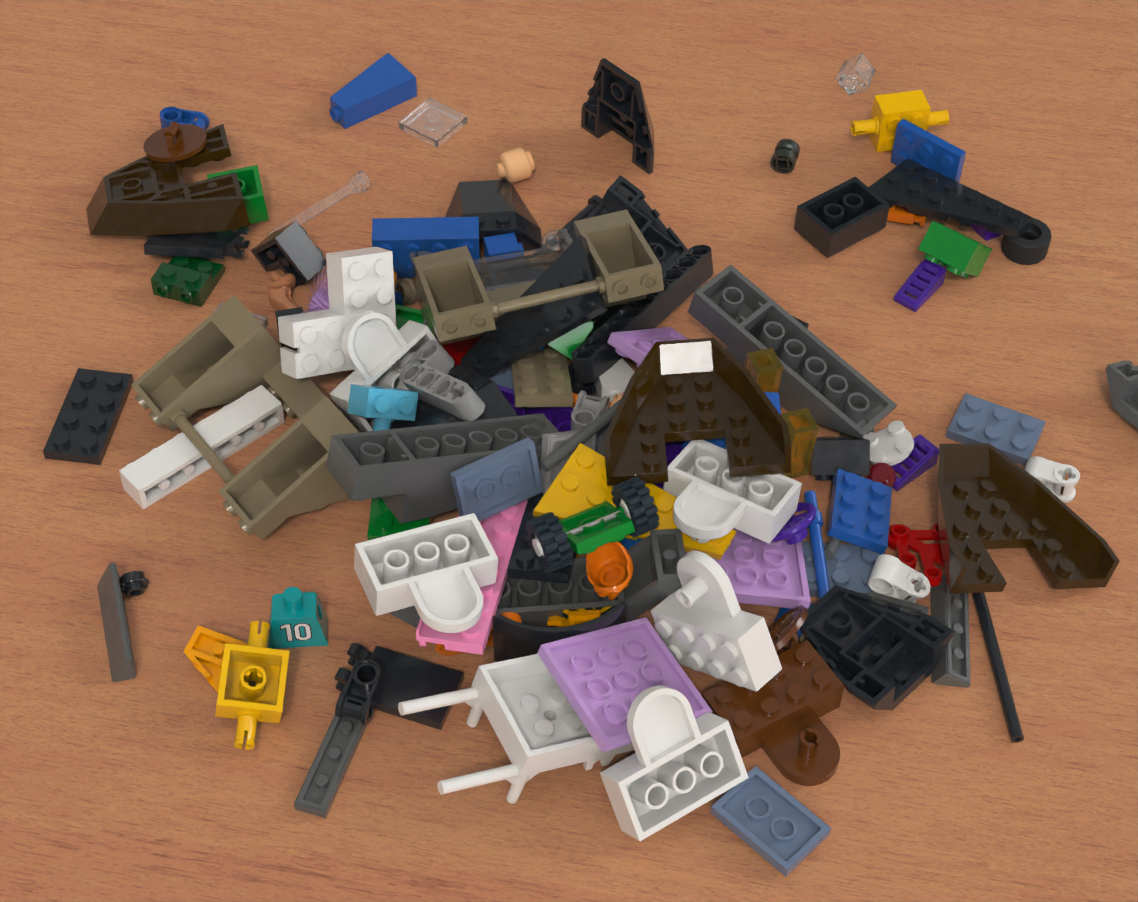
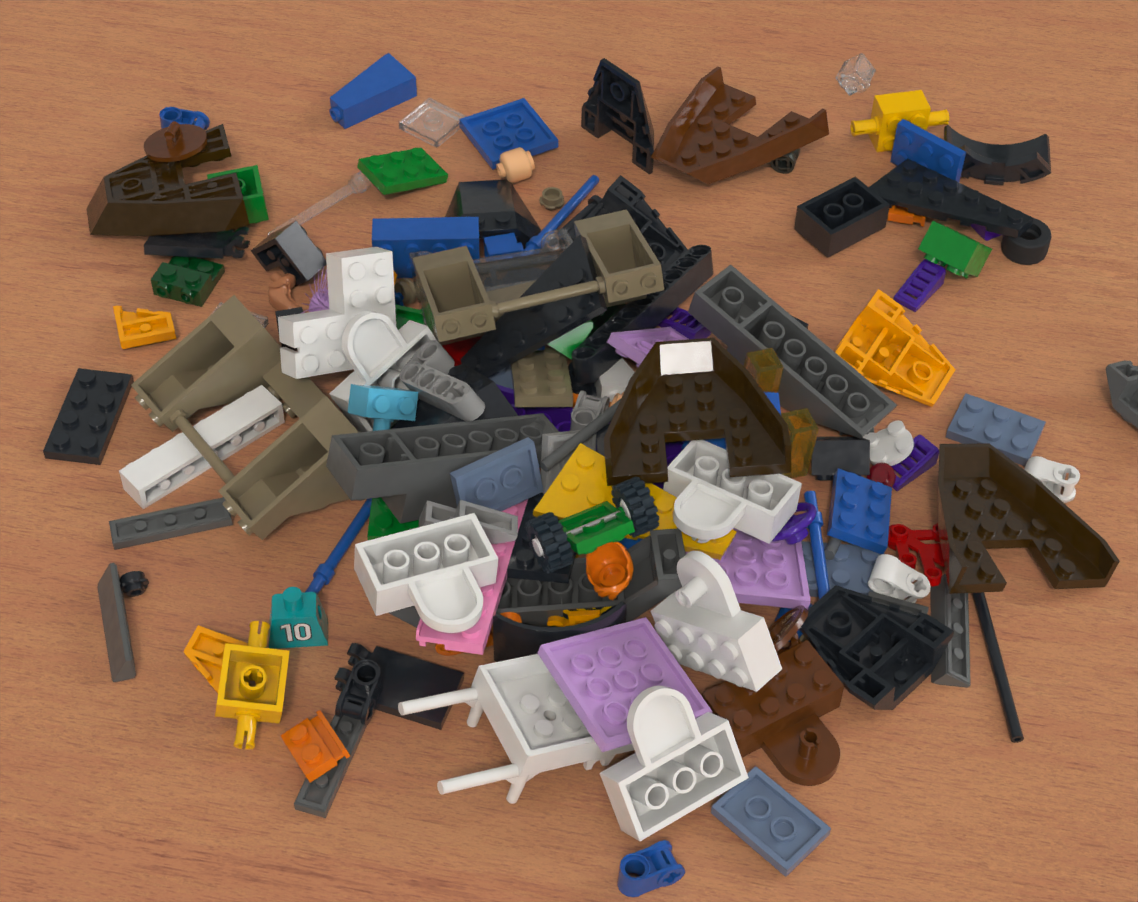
(143, 327): none -> light orange wing
(169, 523): none -> dark grey tile
(314, 746): none -> orange plate
(325, 571): none -> blue bar
(402, 171): none -> green plate
(497, 525): none -> light grey slope
(506, 129): none -> blue plate
(552, 198): none -> dark tan plate
(567, 209): none -> blue bar
(653, 865): none -> blue piece
(692, 329): none -> dark purple slope
(710, 149): none -> reddish brown piece
(894, 353): none -> light orange wedge
(1003, 163): none -> black panel

